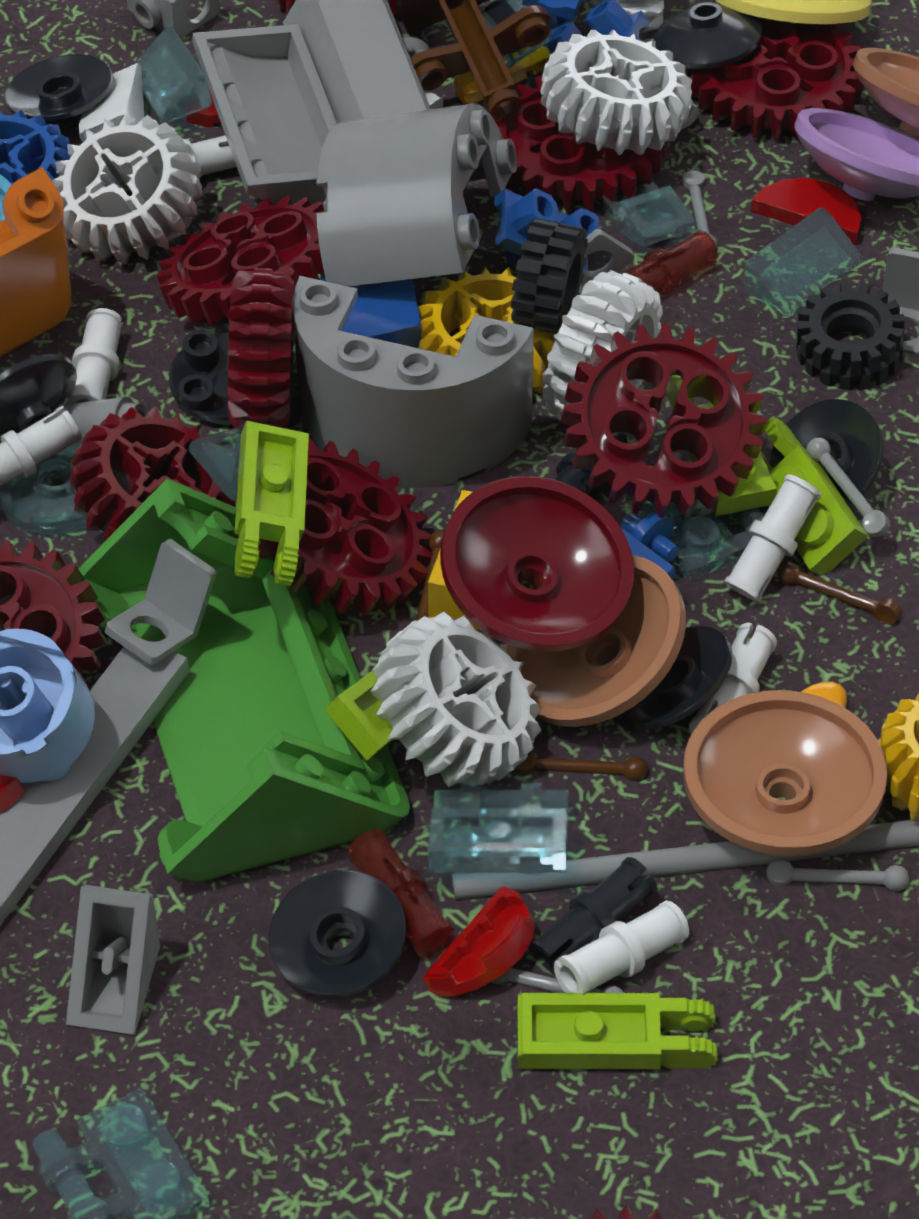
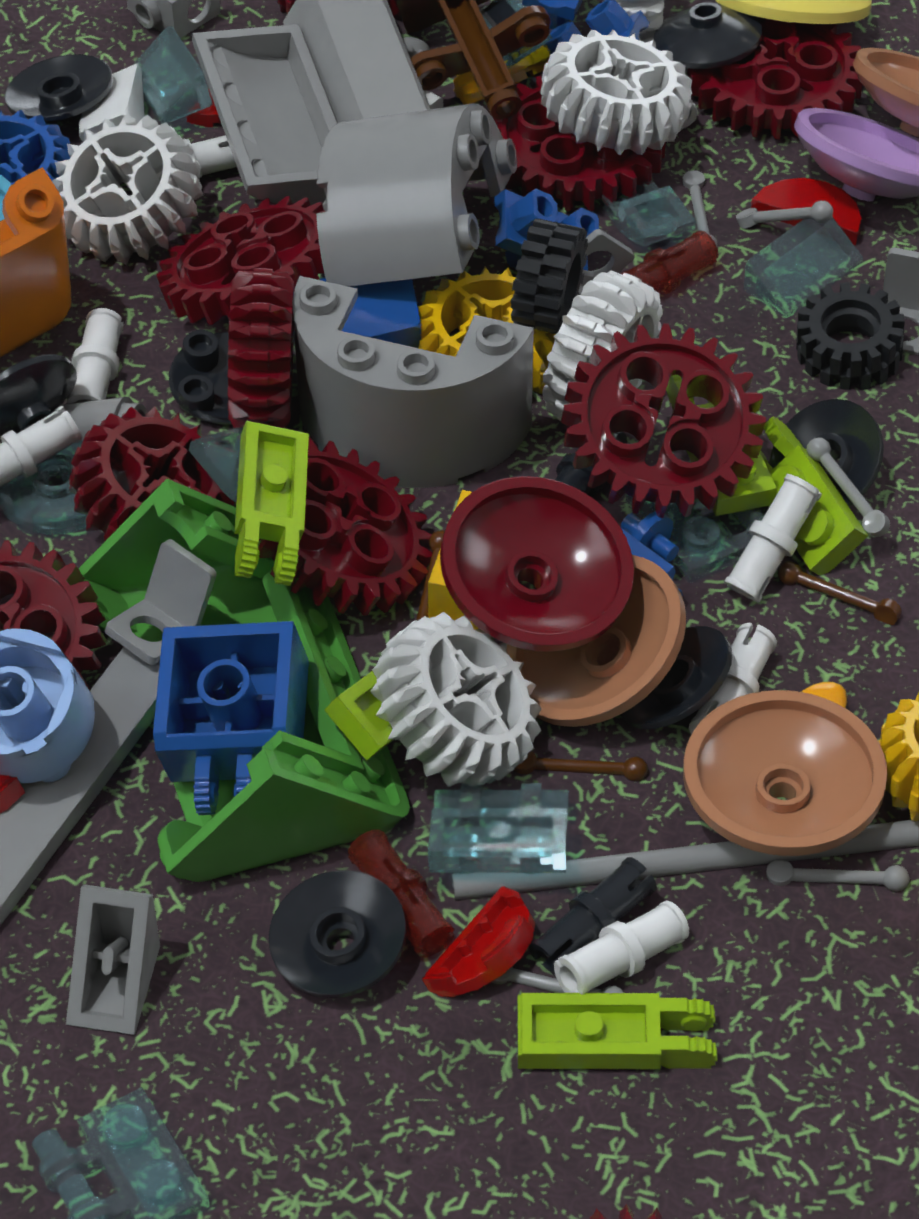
(224, 699): none -> blue hinge
(820, 212): none -> light grey hinge

